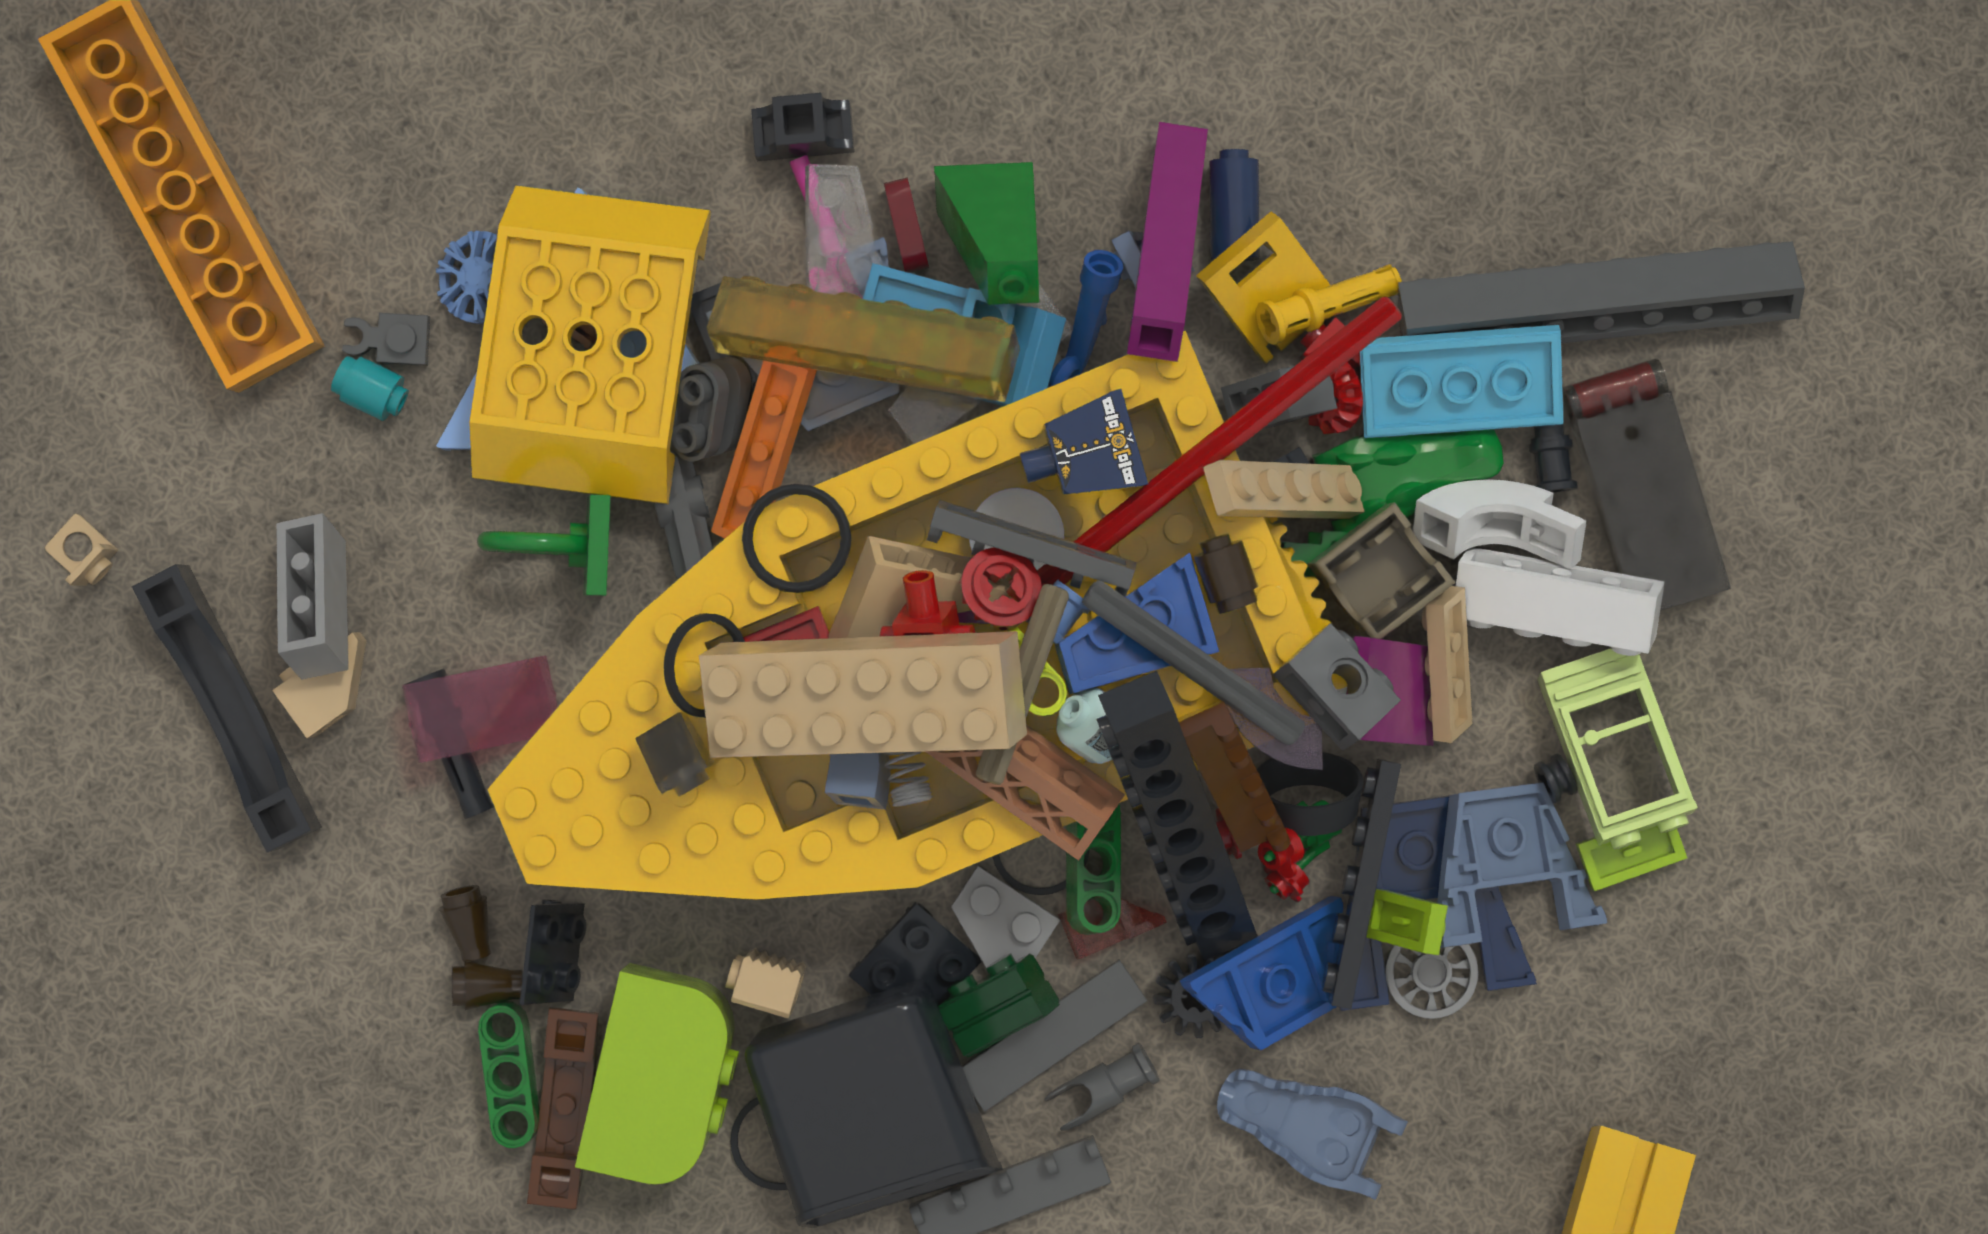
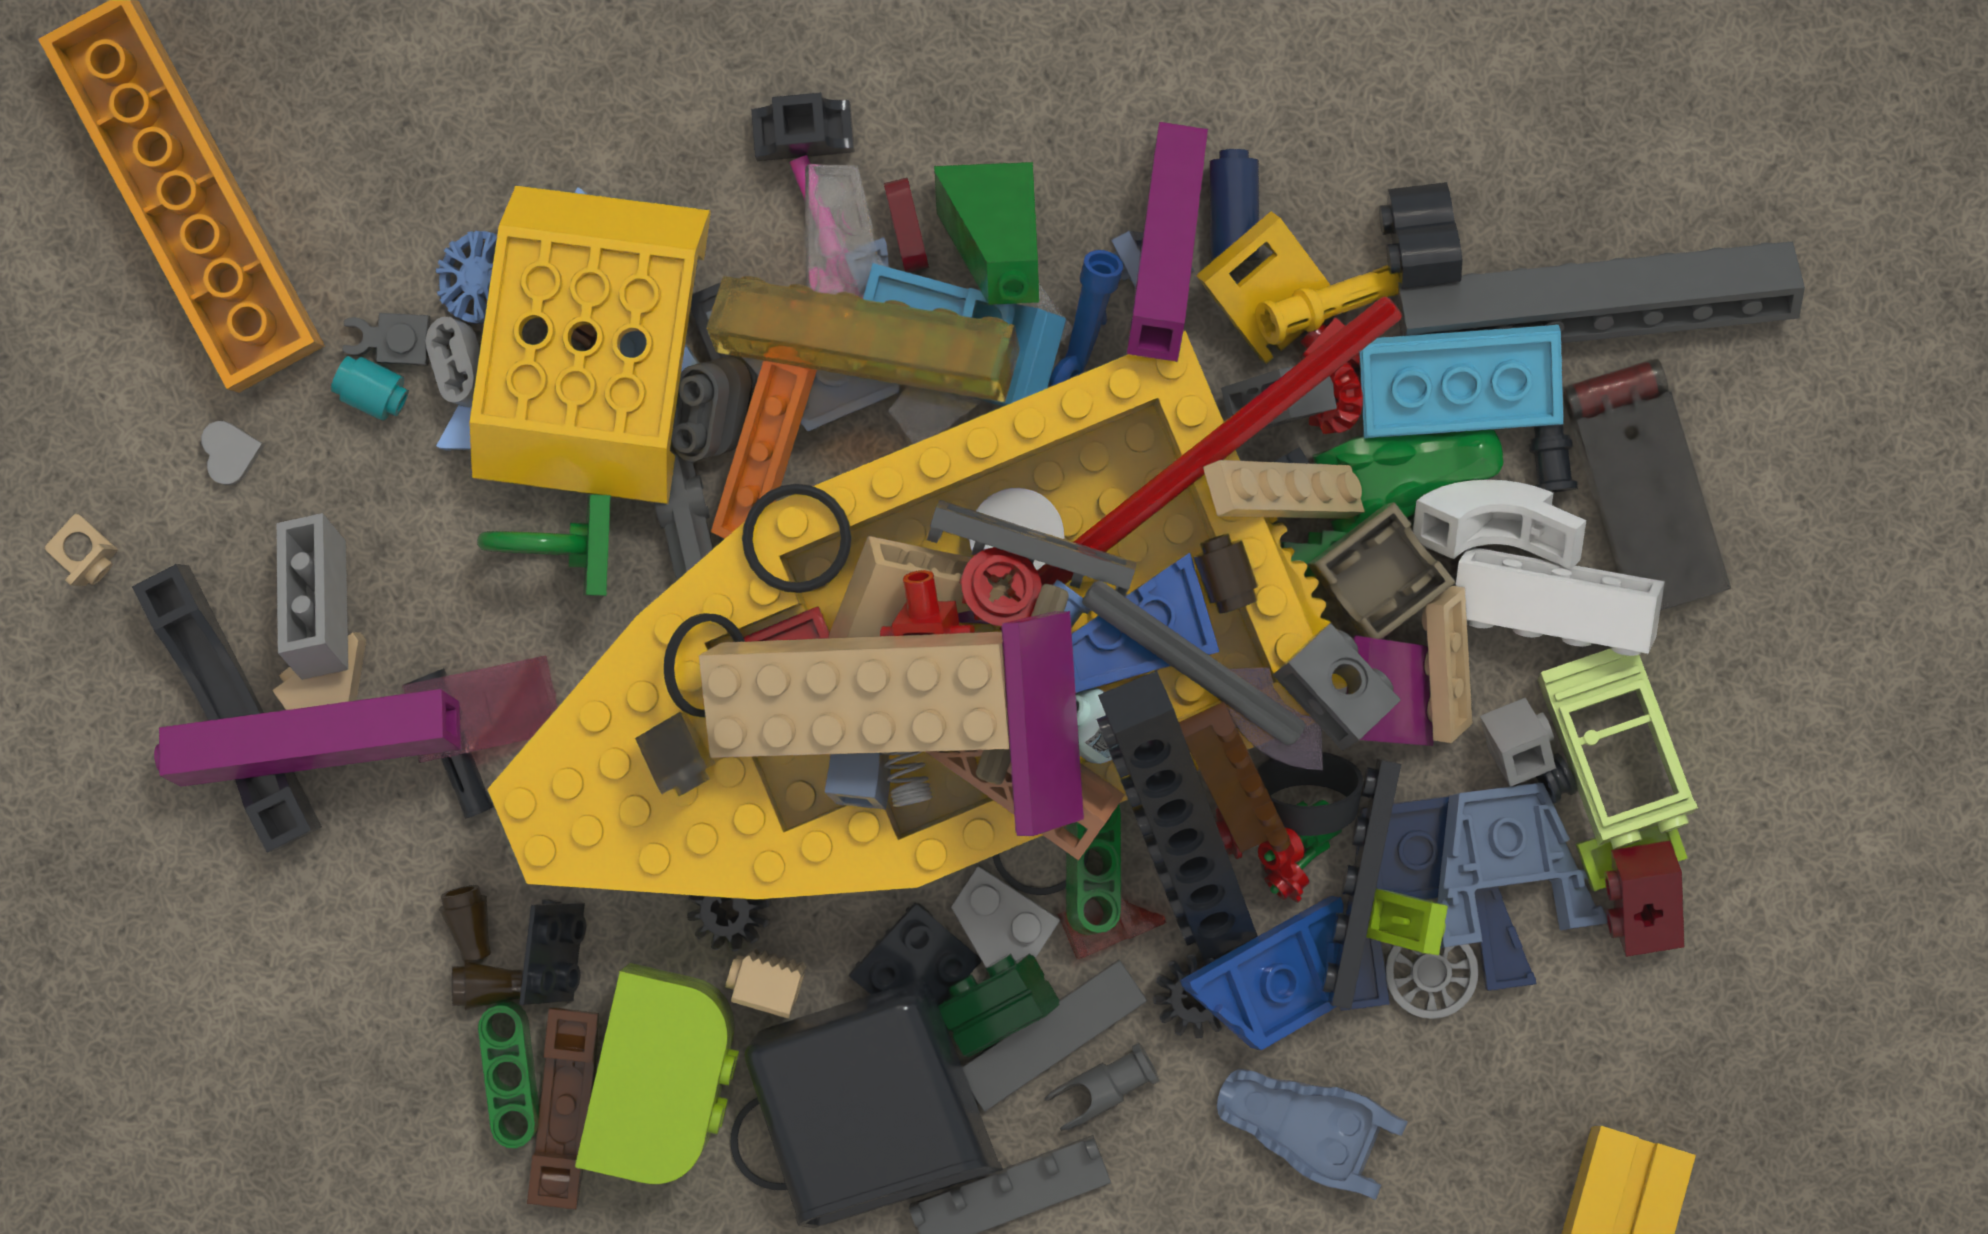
(230, 451): none -> light grey tile
(309, 738): none -> magenta brick
(453, 363): none -> light grey beam
(733, 928): none -> black gear
(1042, 722): none -> magenta tile
(1089, 449): dark blue torso -> none
(1422, 235): none -> black brick
(1519, 741): none -> light grey brick
(1646, 898): none -> dark red brick

